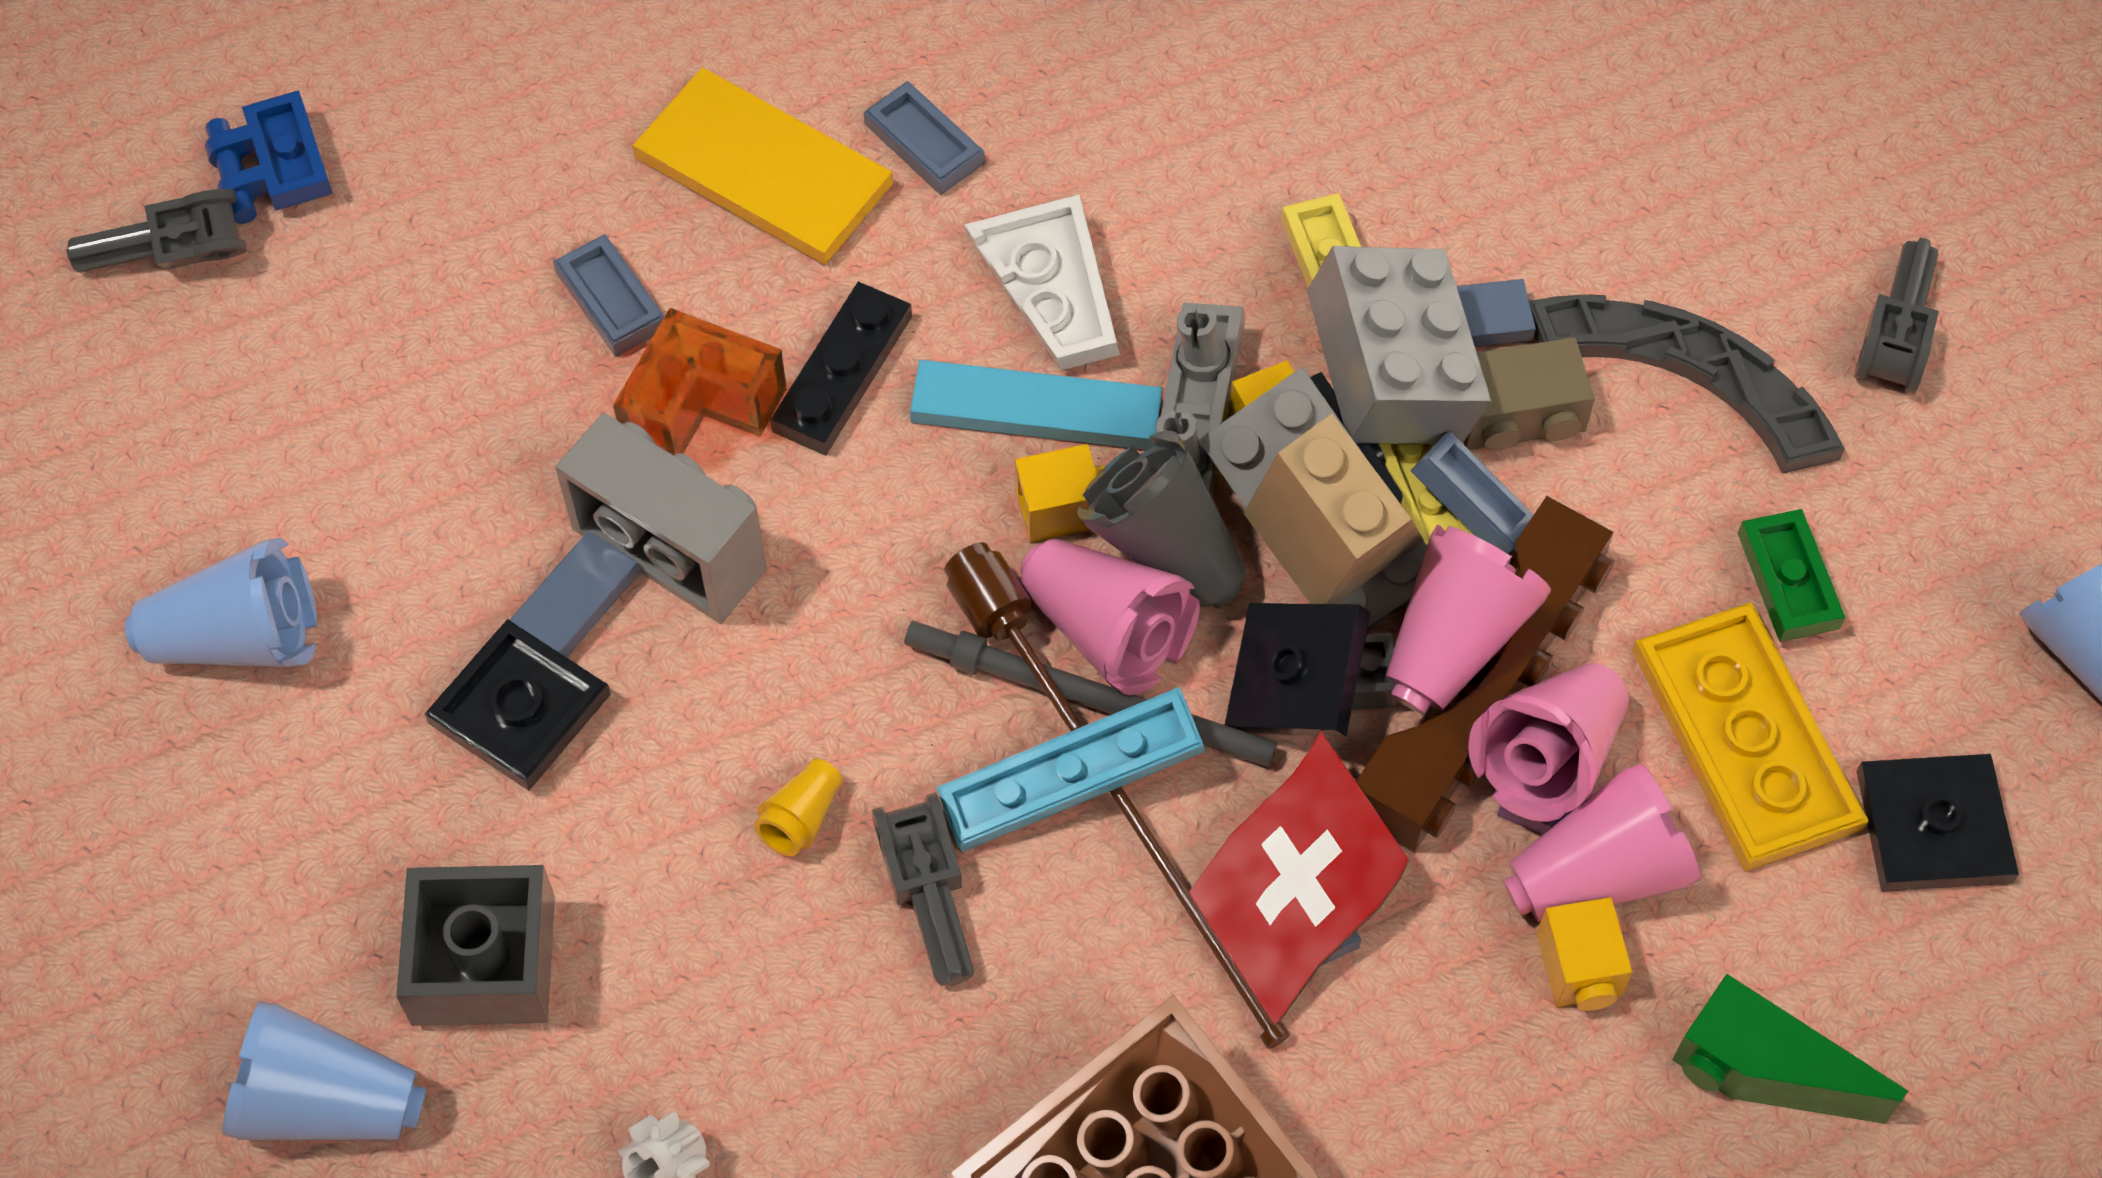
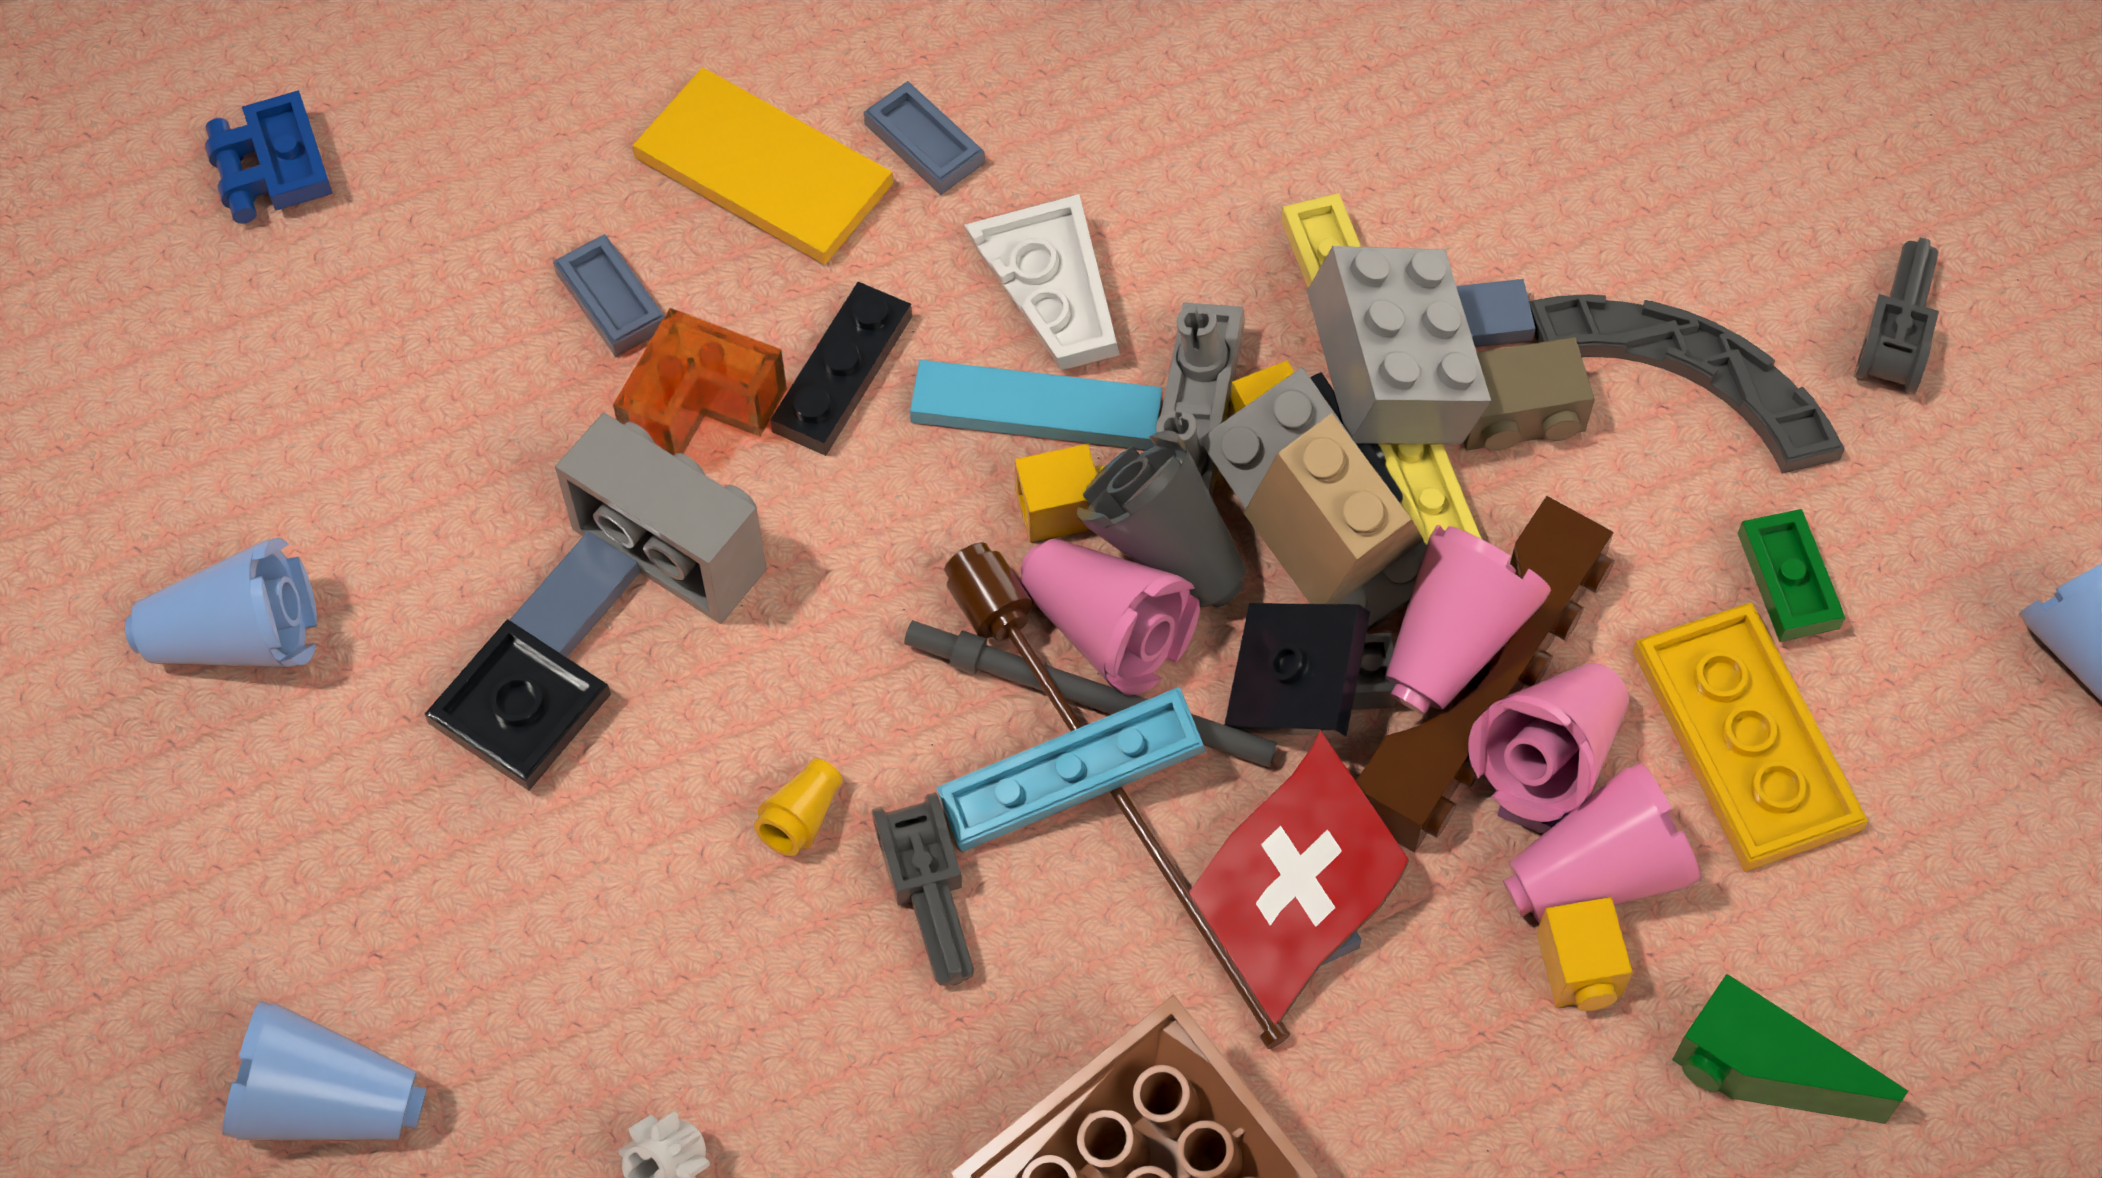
(175, 234): dark grey connector -> none
(476, 945): dark grey brick -> none
(1472, 492): sand blue tile -> none
(1936, 822): black plate -> none

